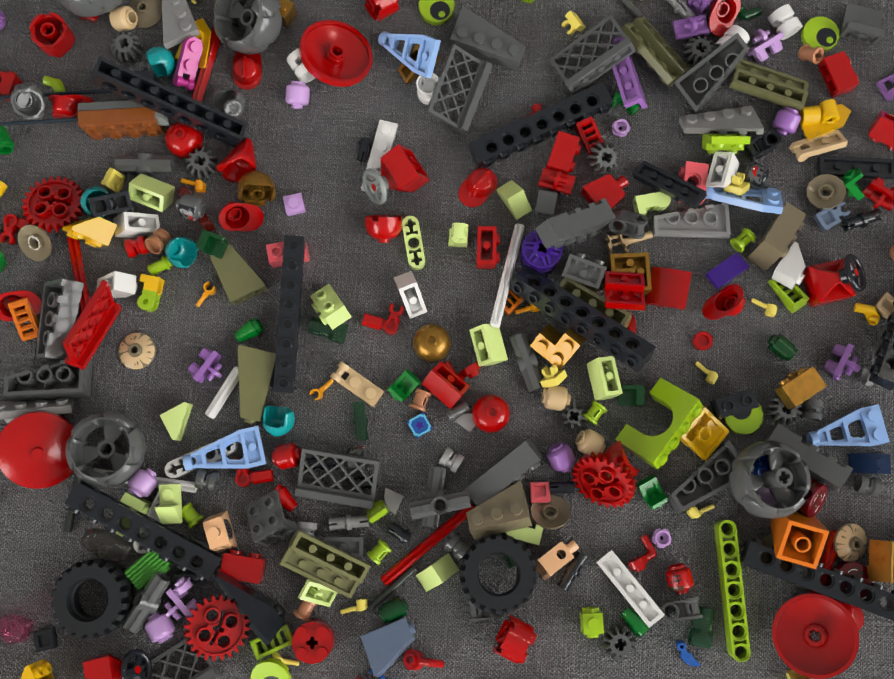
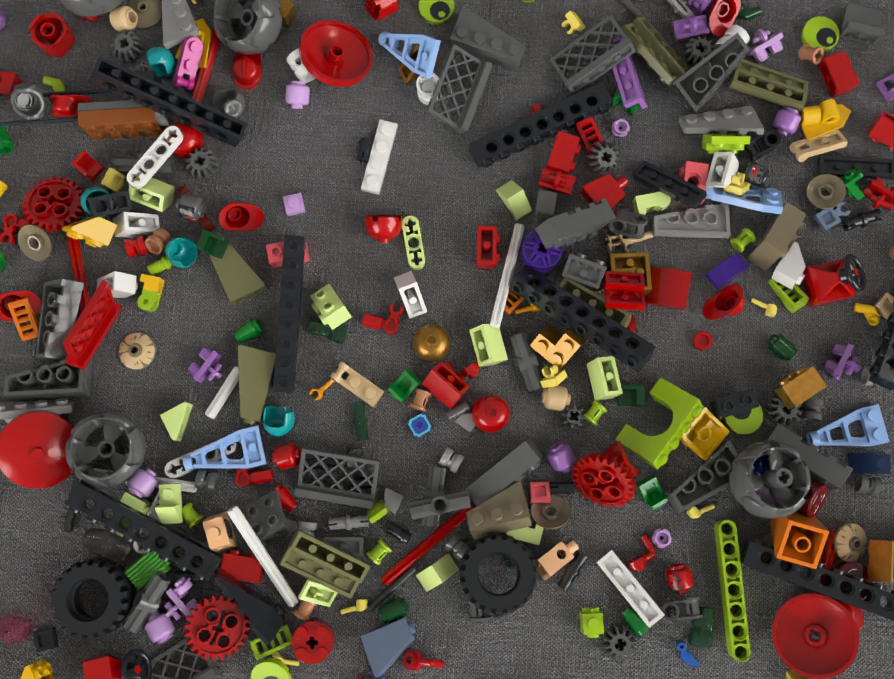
(87, 166): none -> red panel
(158, 159): none -> white beam
(199, 185): light orange hand -> none
(206, 293): light orange hand -> none
(238, 161): red hat -> none
(256, 188): pearl gold cylinder -> none
(263, 556): none -> white axle
(398, 172): red piece -> none
(458, 235): yellowish green leg -> none
(477, 187): red piece -> none
(514, 639): red brick -> none
(590, 441): tan head -> none
(711, 375): light yellow hand -> none
(785, 22): white wheel -> none

